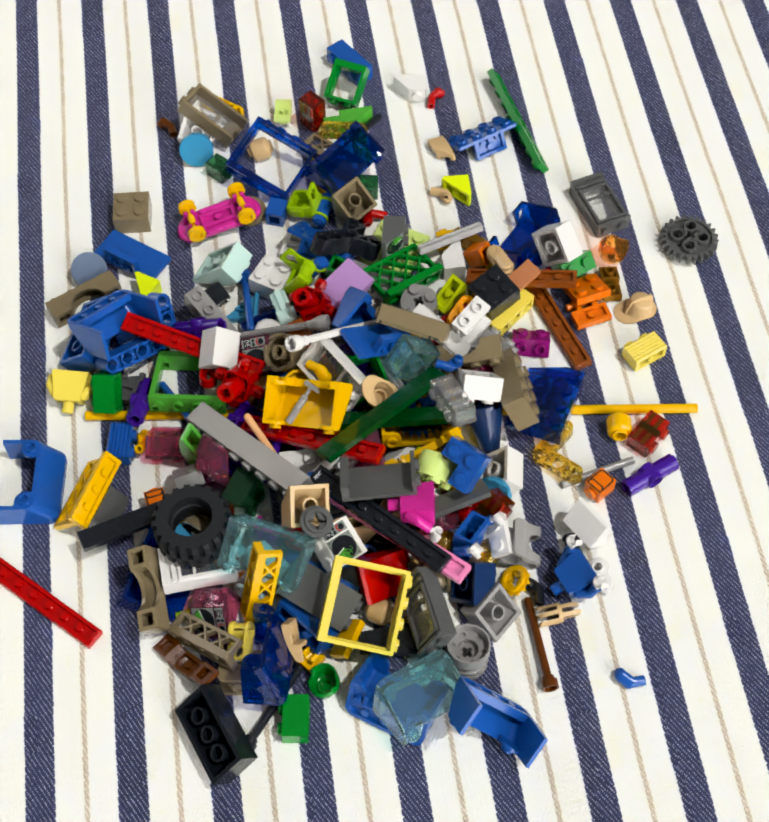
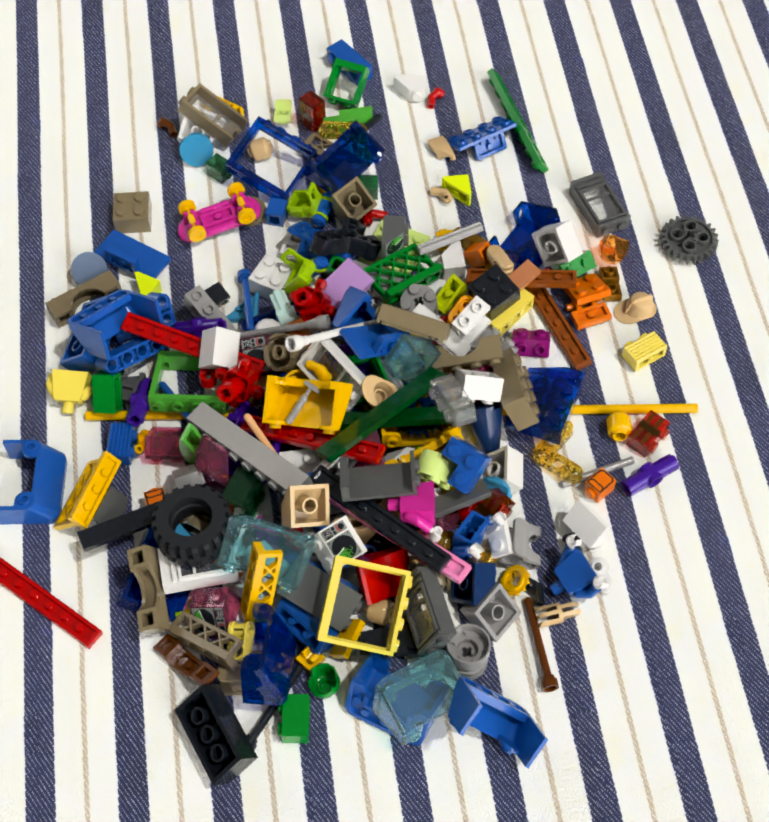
(224, 265): light aqua slope -> none
(292, 639): tan slope -> none
(322, 516): dark grey gear -> none
(450, 365): blue arm -> none
(628, 680): blue arm -> none

